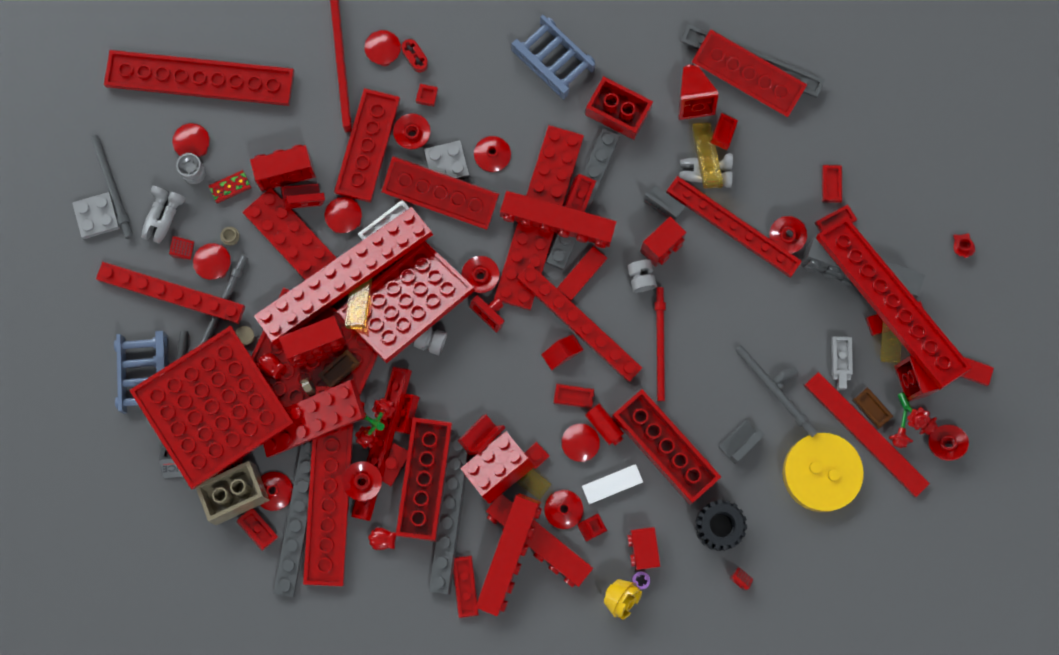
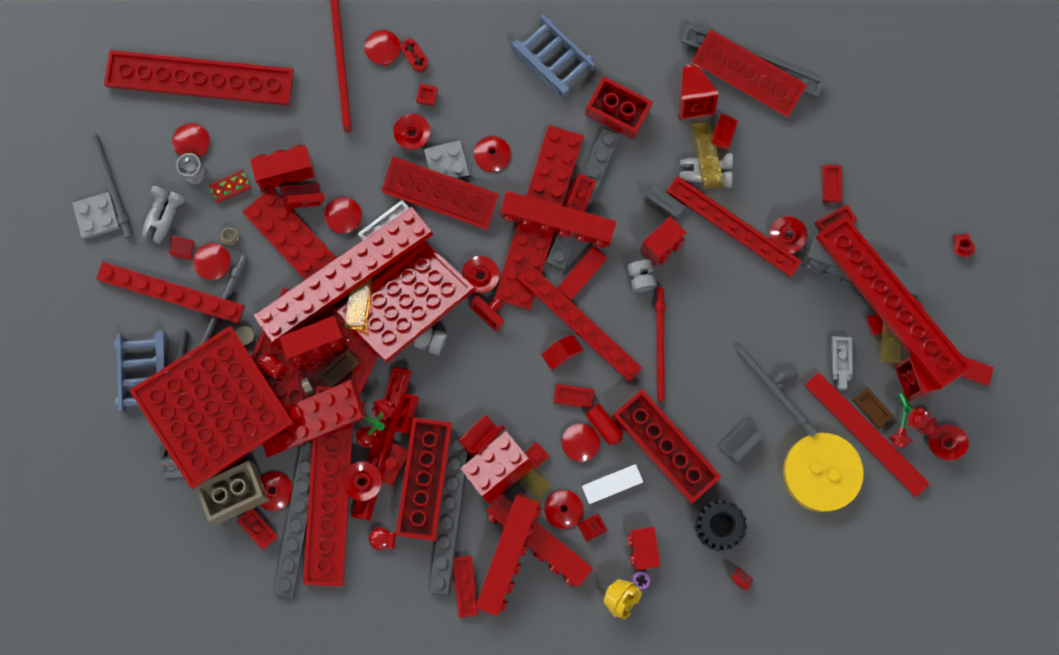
(367, 145): red plate -> none

